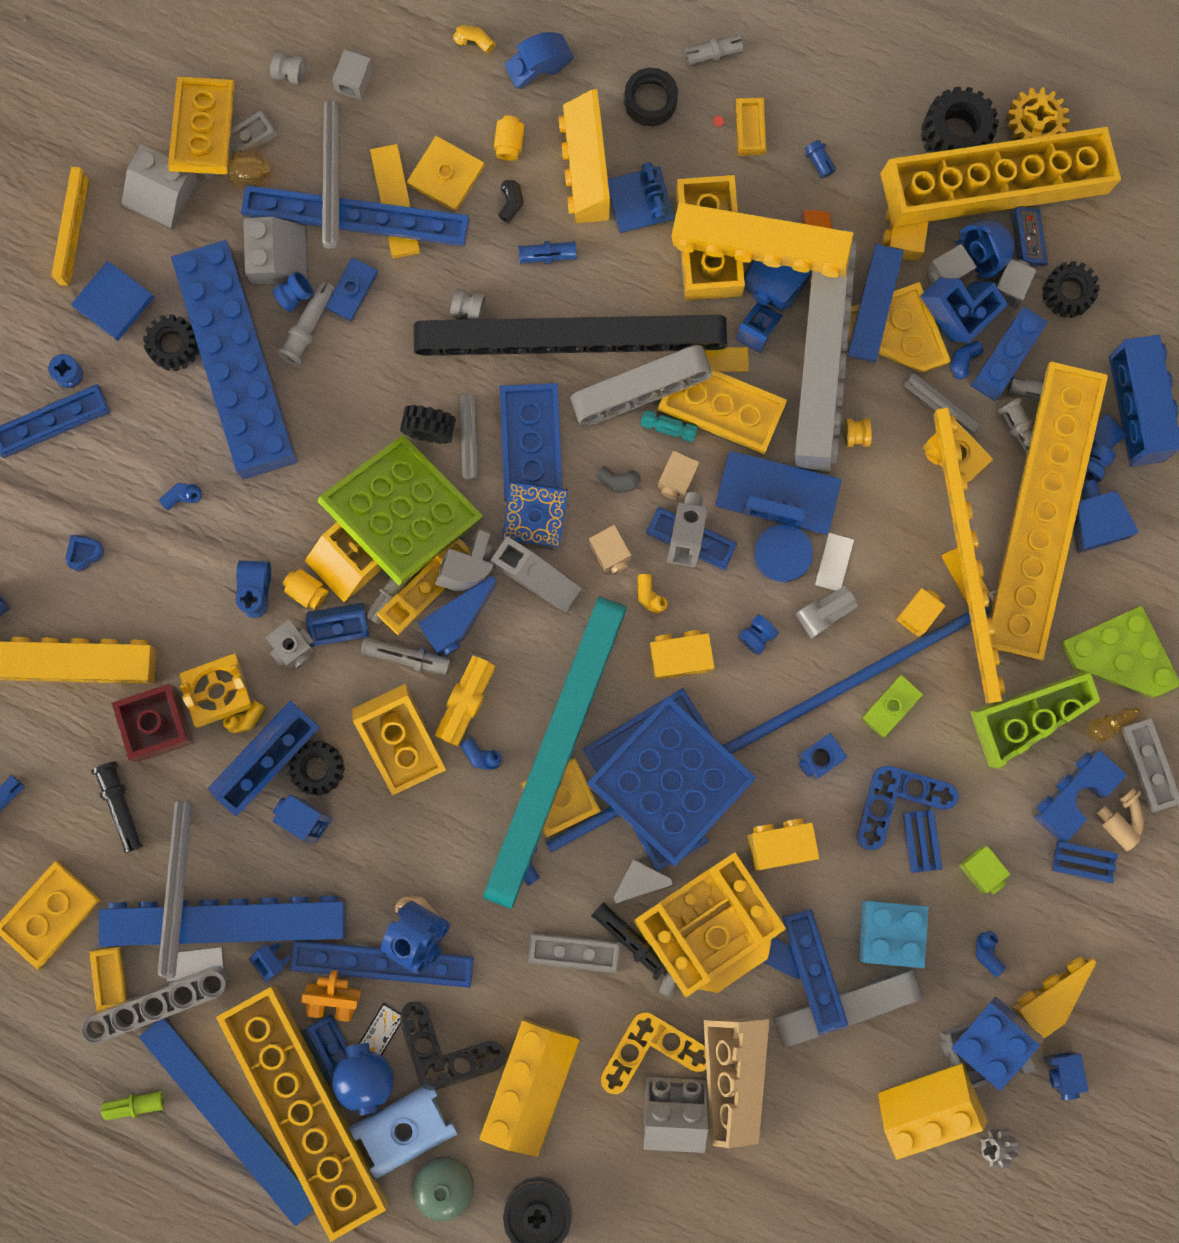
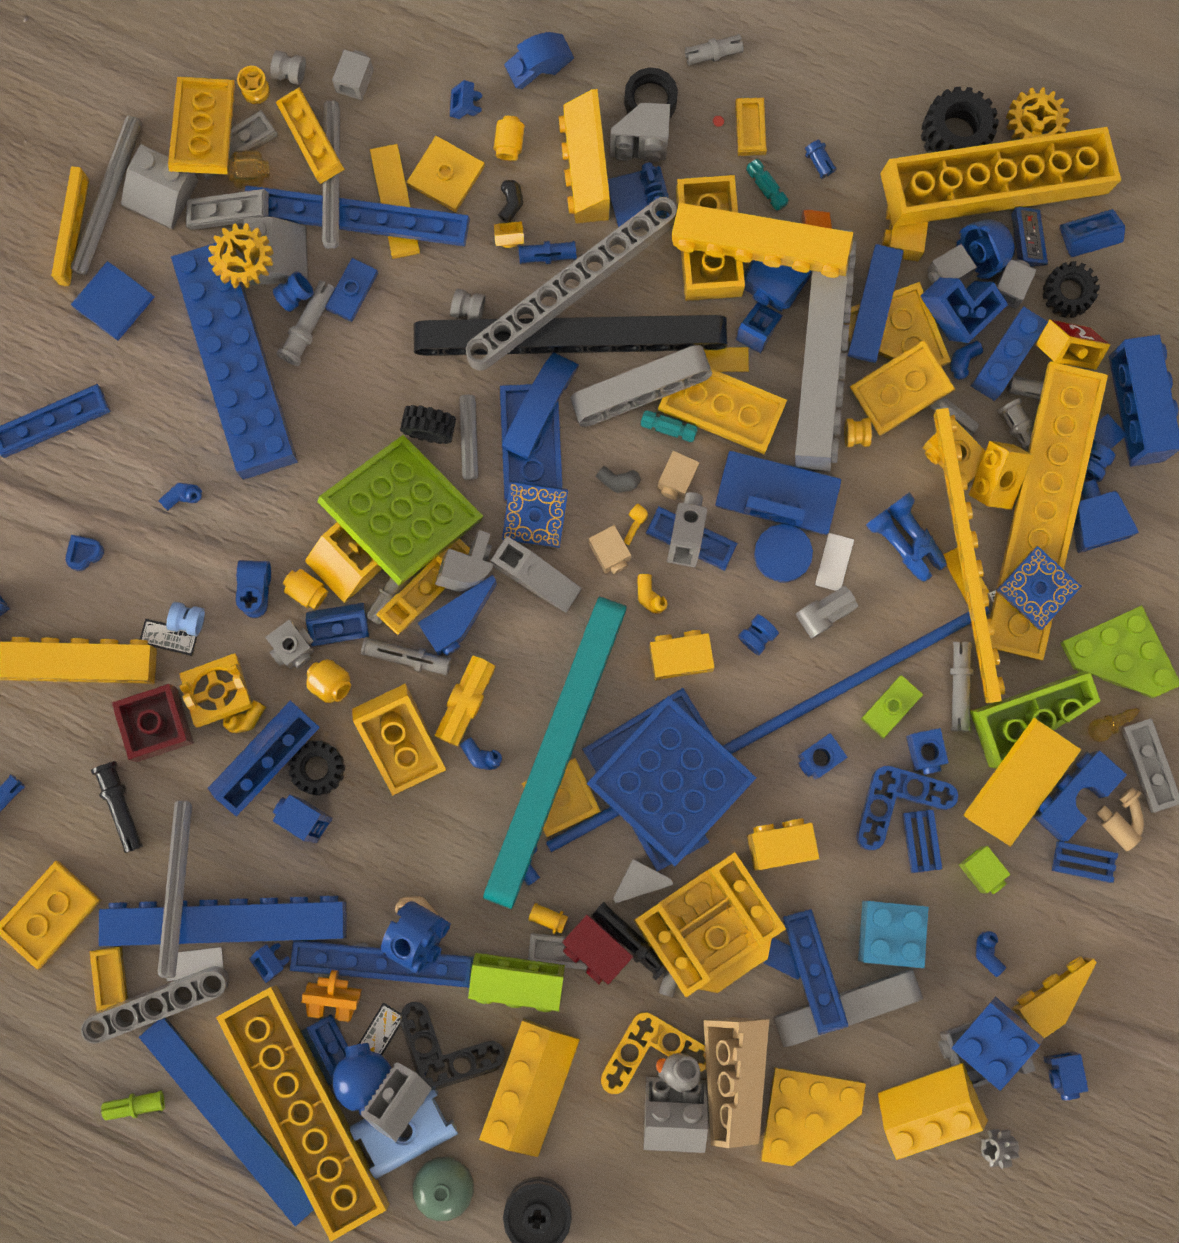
(70, 376): blue wheel -> none
(106, 195): none -> light grey axle
(159, 331): black tyre -> none
(160, 637): none -> sticker
(185, 618): none -> light blue wheel
(226, 209): none -> light grey tile
(229, 263): none -> yellow gear
(253, 78): none -> yellow wheel
(310, 135): none -> yellow tile
(328, 681): none -> yellow head
(396, 1101): none -> light grey brick
(462, 100): none -> blue tile
(476, 34): yellow arm -> none
(509, 234): none -> yellow plate
(516, 982): none -> lime brick
(539, 405): none -> blue slope
(548, 918): none -> yellow pin
(578, 271): none -> light grey beam
(597, 950): none -> dark red brick
(638, 514): none -> yellow hand
(642, 133): none -> light grey slope
(679, 1071): none -> light grey animal
(767, 184): none -> teal axle
(806, 1113): none -> yellow plate
(902, 387): none -> yellow tile
(921, 611): yellow brick -> none
(922, 543): none -> blue piece
(935, 740): none -> blue brick
(961, 686): none -> light grey pin
(1000, 475): none -> yellow brick
(1022, 782): none -> yellow tile
(1038, 588): none -> blue plate
(1072, 344): none -> yellow brick
(1092, 232): none -> blue slope

